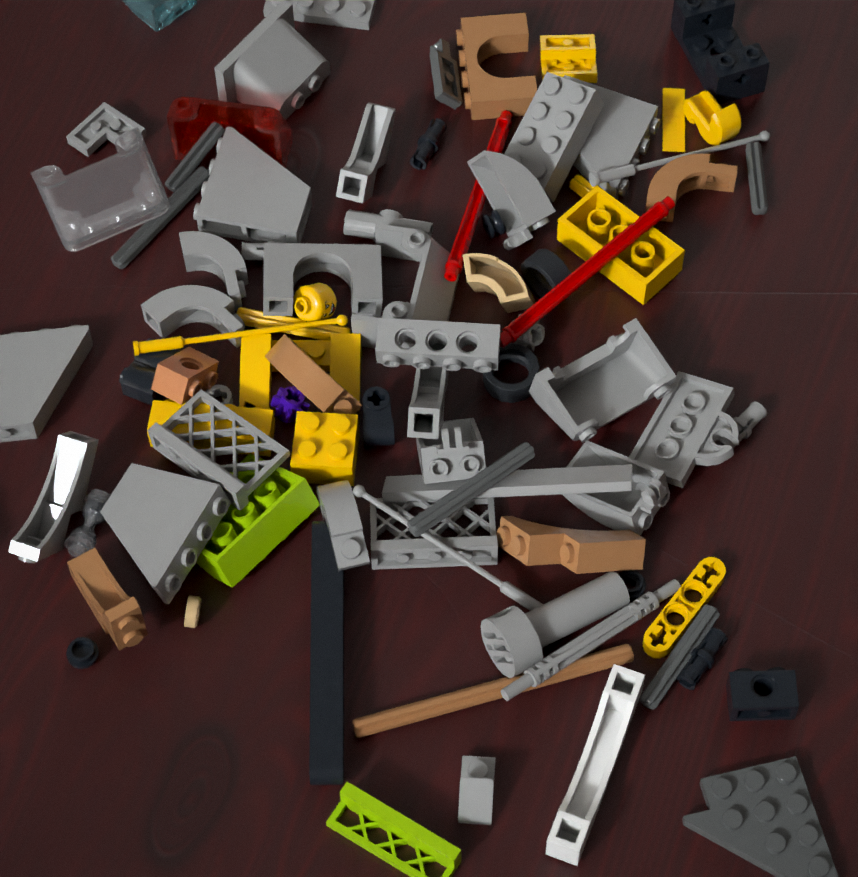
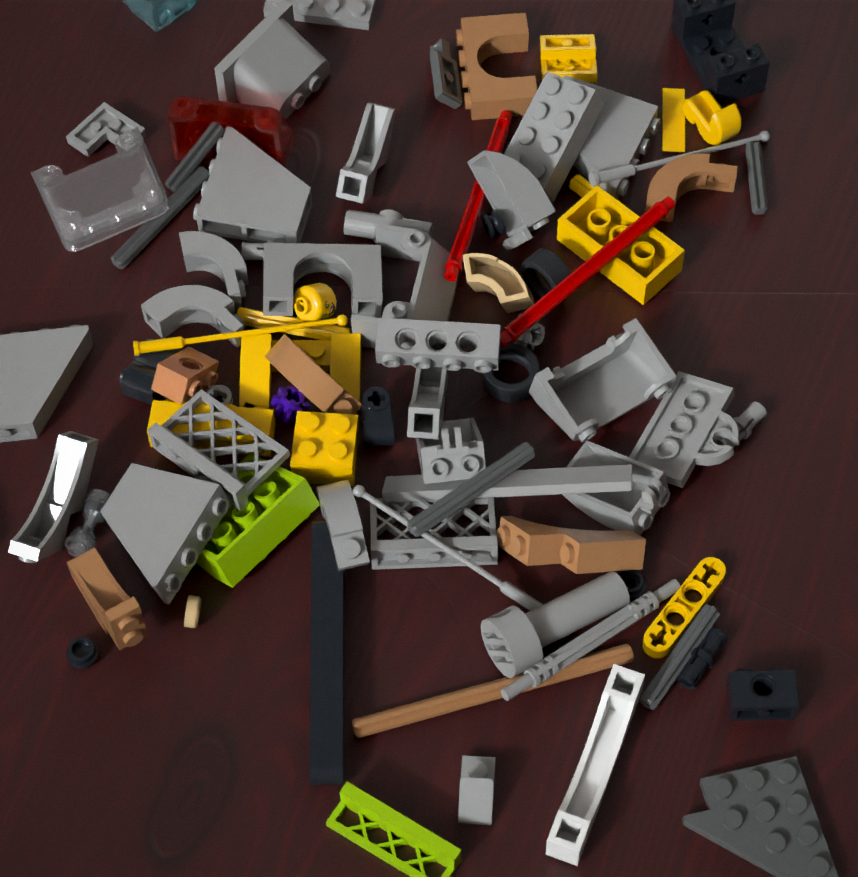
(428, 144): black pin -> none

